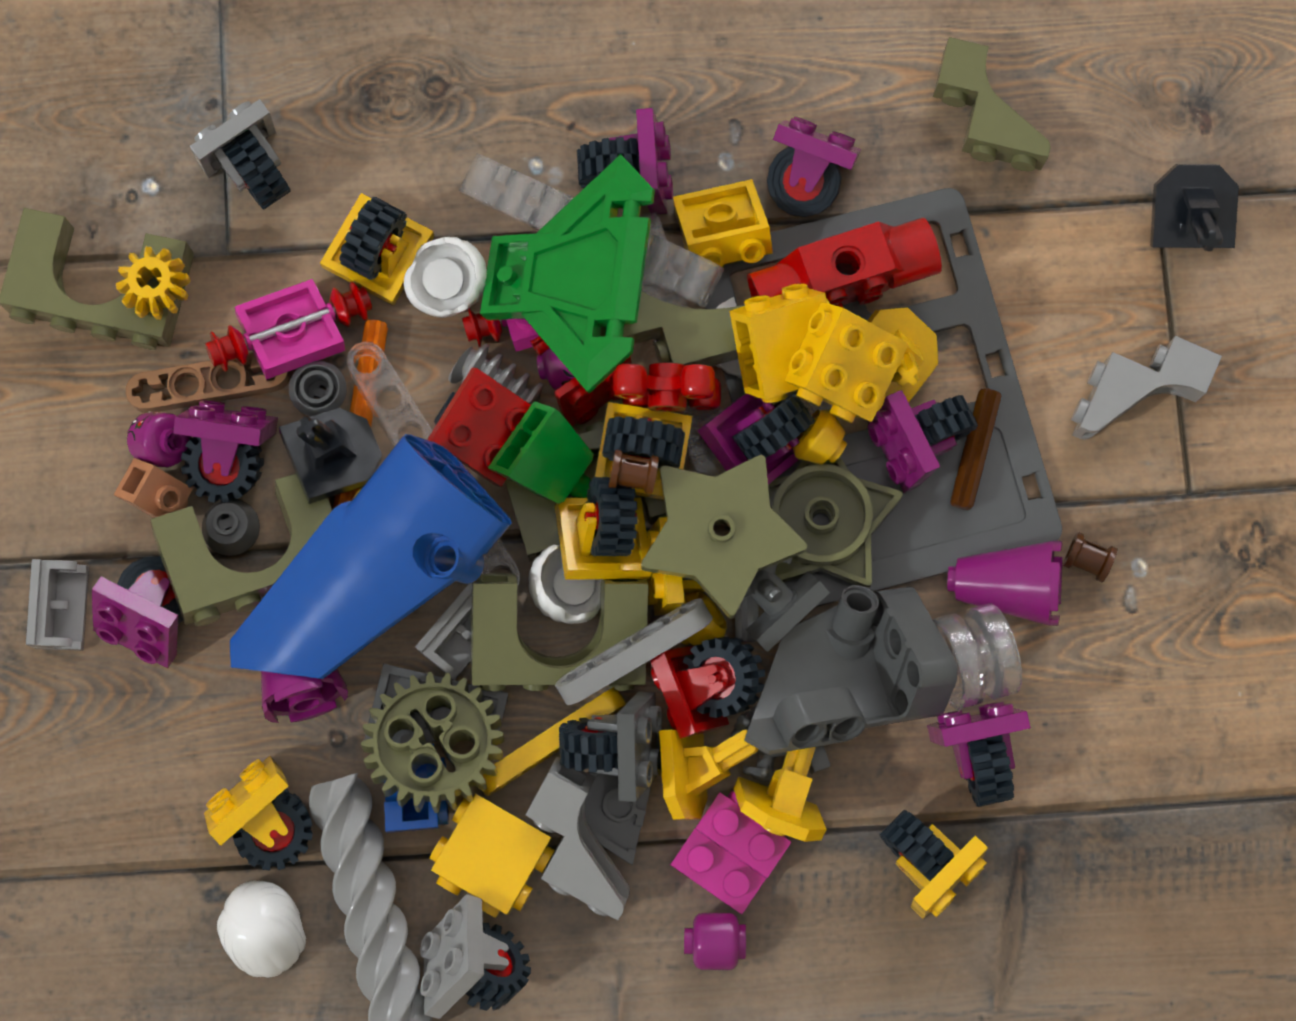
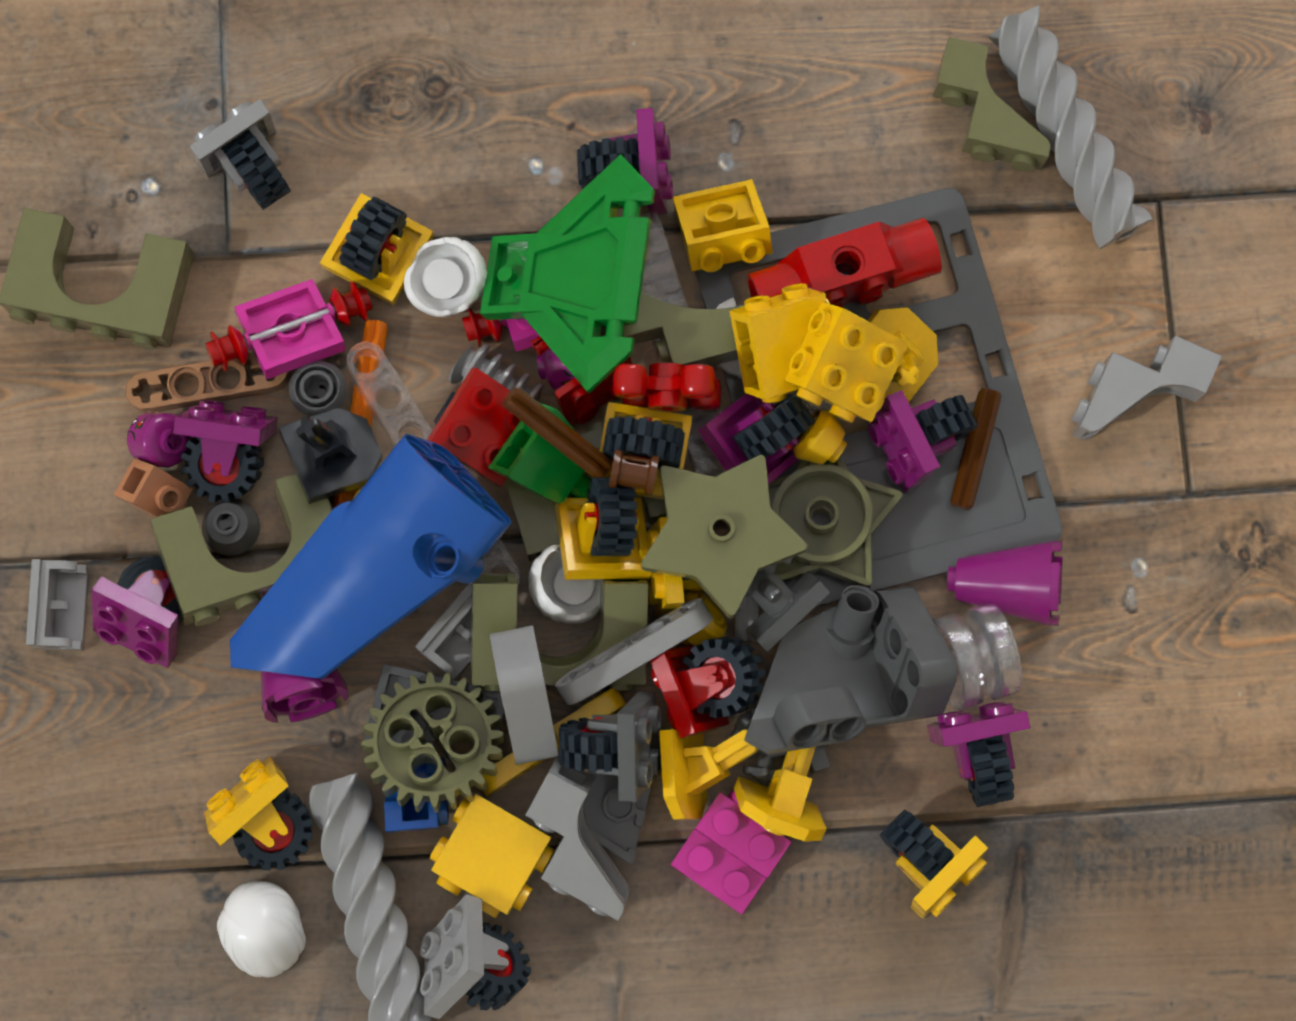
(165, 271): yellow gear -> none
(524, 694): none -> light grey beam
(538, 203): clear beam -> none
(557, 432): none -> reddish brown axle
(715, 941): magenta head -> none
(807, 172): plate -> none
(1069, 124): none -> light grey piece
(1090, 557): reddish brown bush -> none
(1194, 208): black piece -> none

